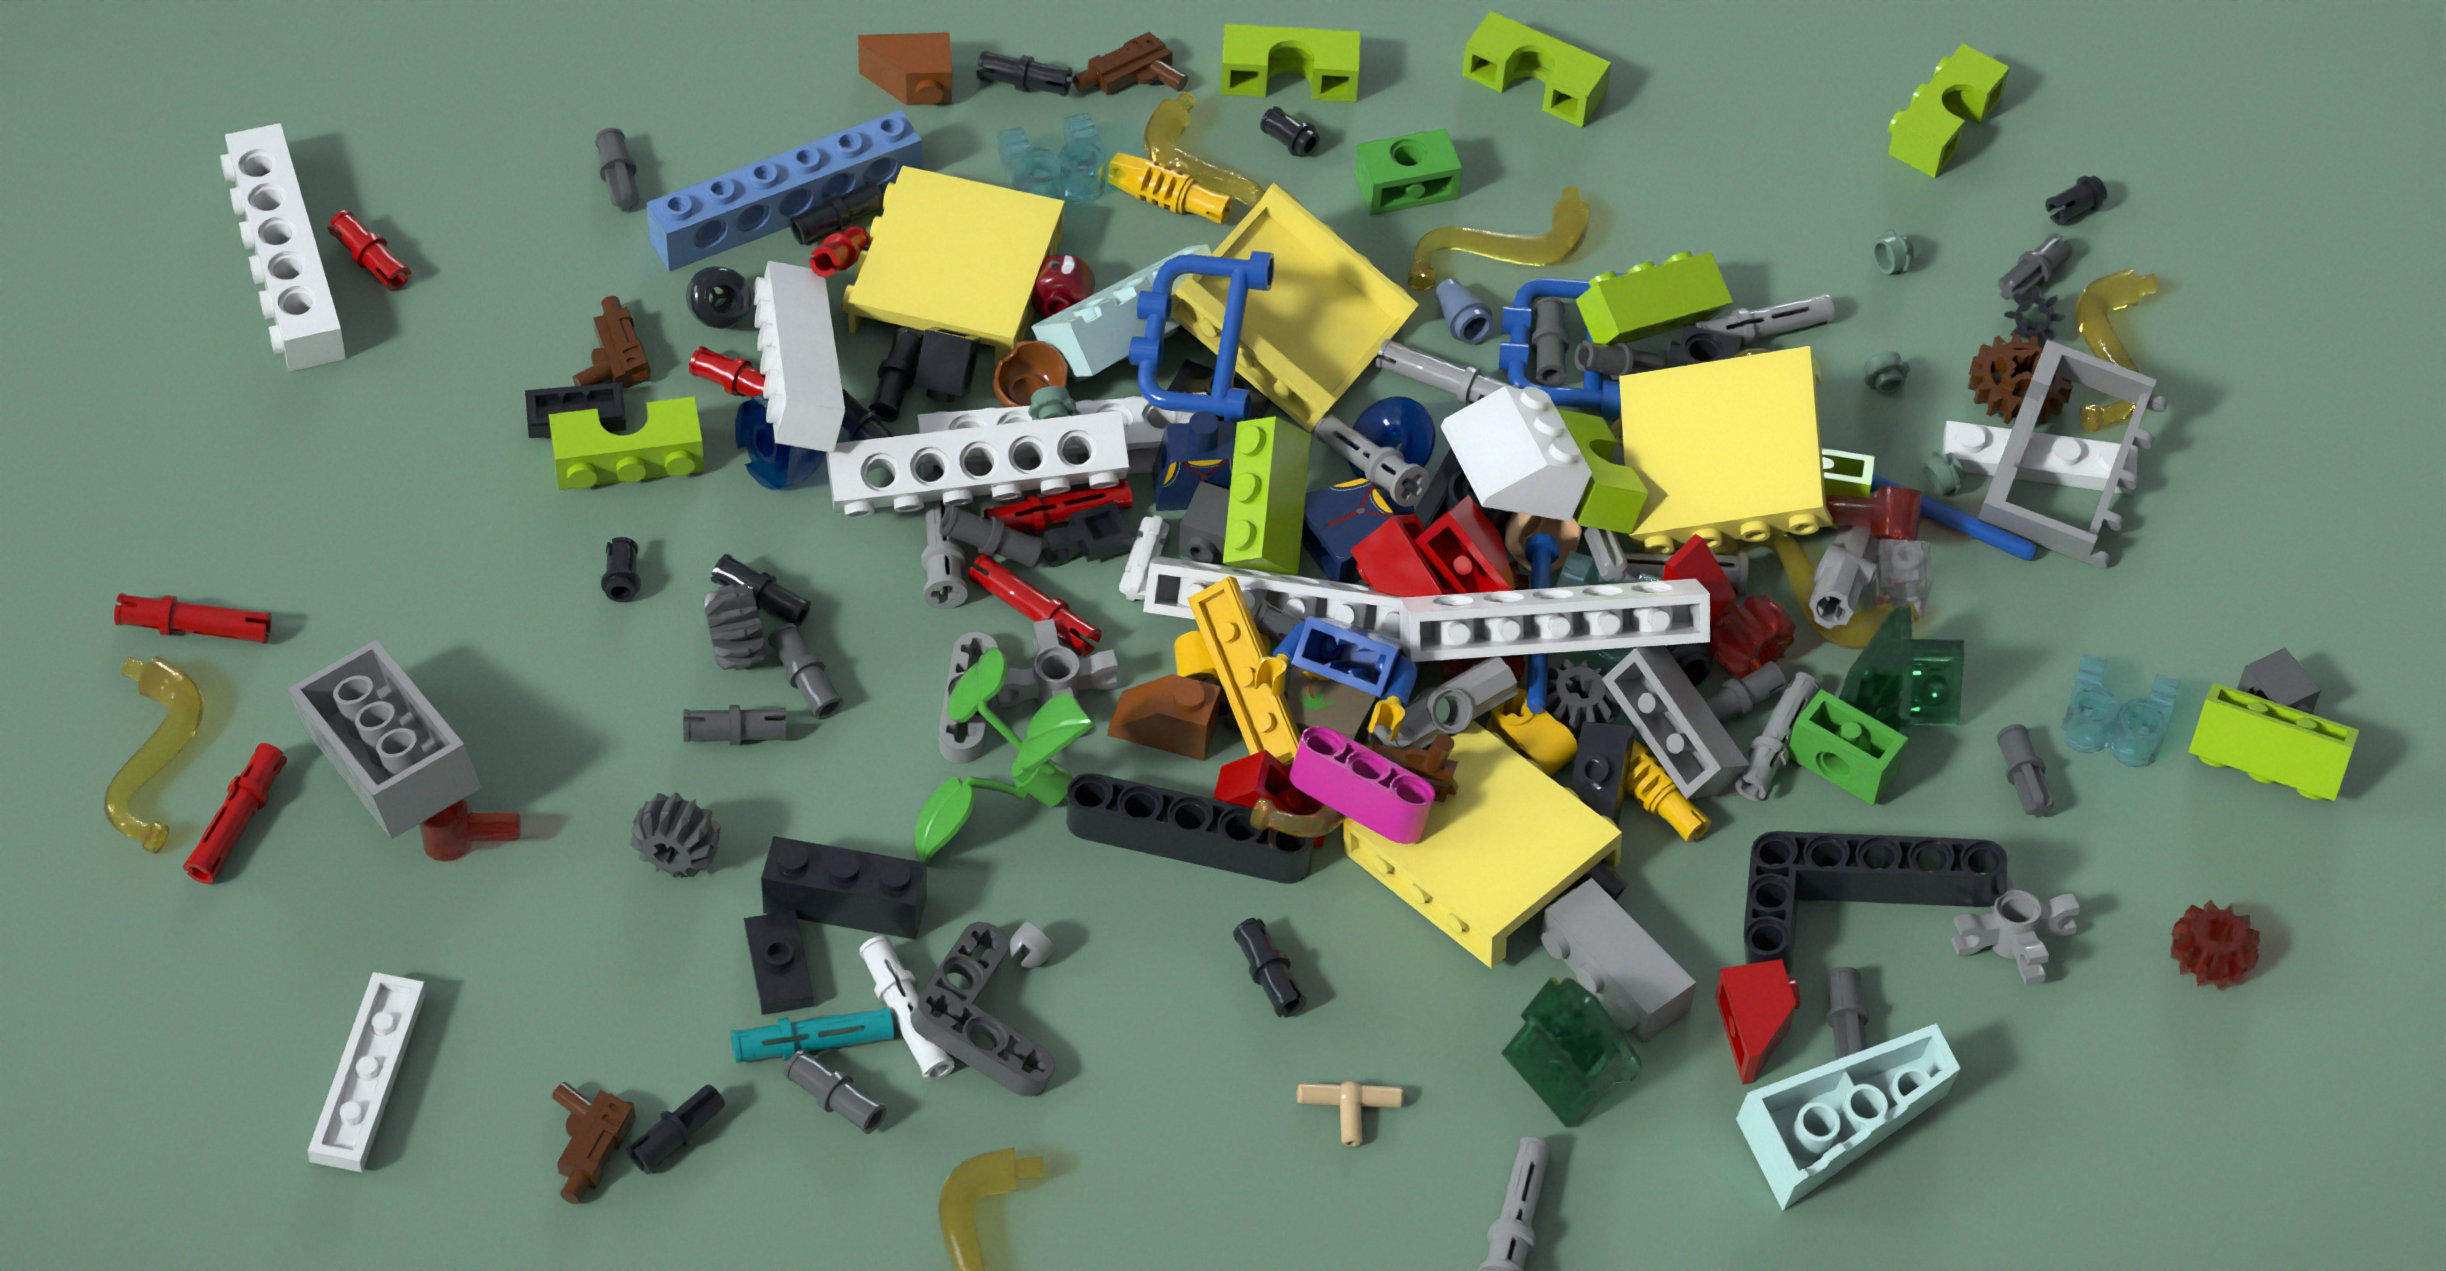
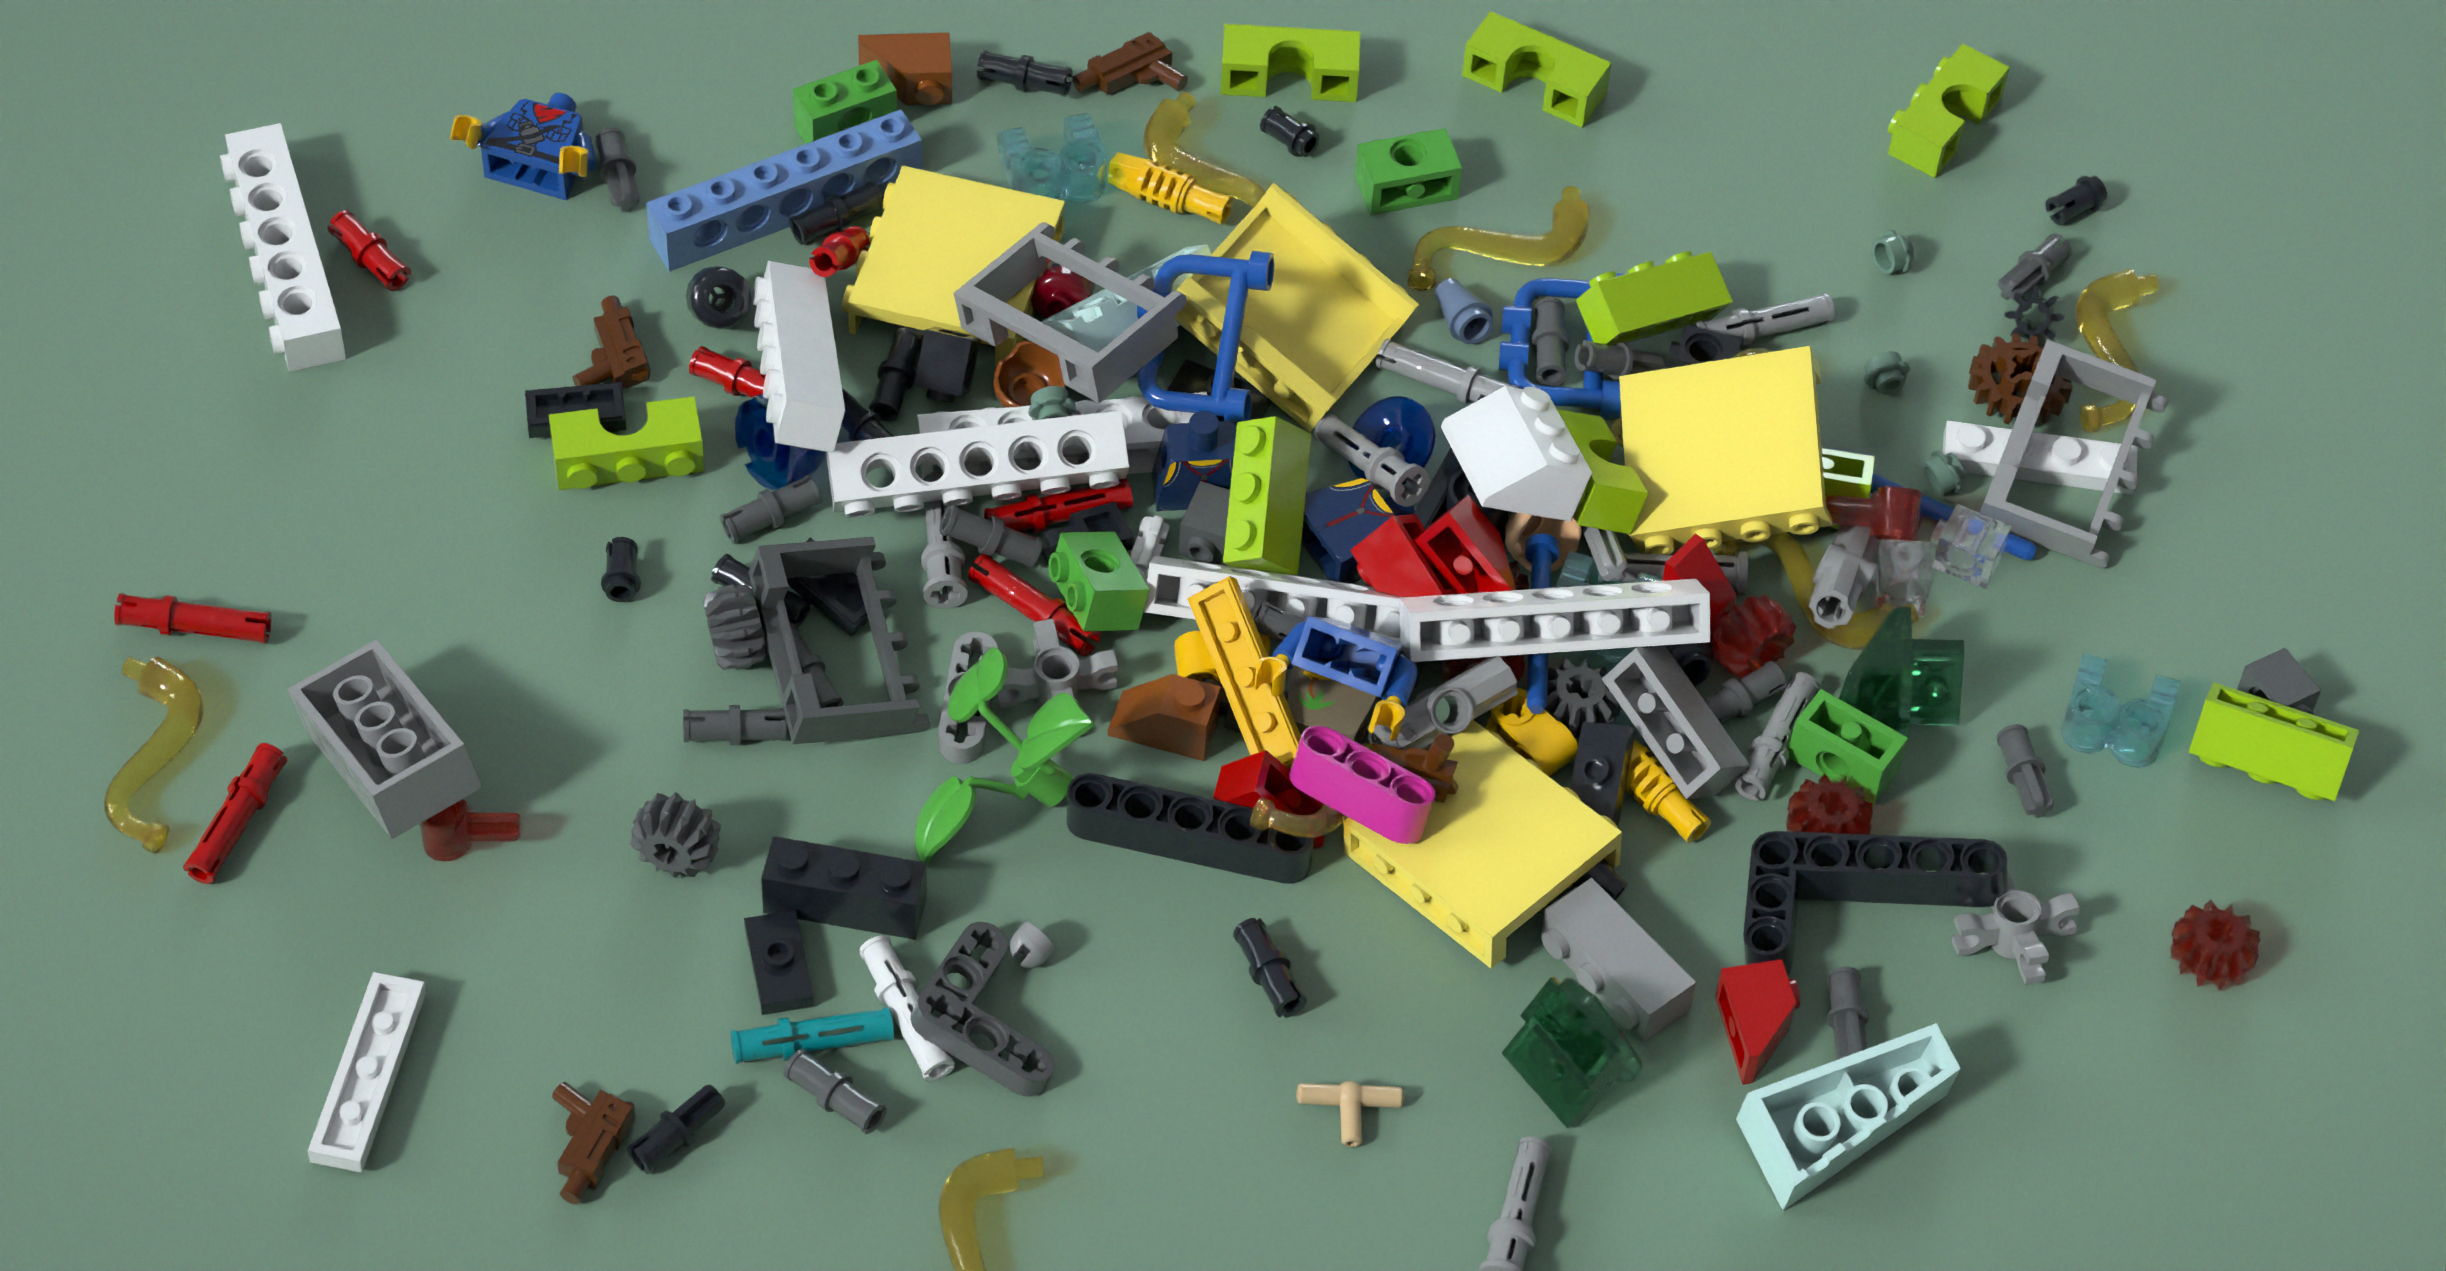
(532, 145): none -> blue torso
(770, 508): none -> dark grey pin
(797, 690): none -> dark grey hinge
(835, 596): none -> black plate
(843, 101): none -> bright green brick
(1089, 372): none -> light grey hinge
(1099, 581): none -> bright green brick
(1829, 808): none -> clear red gear
(1969, 545): none -> clear brick

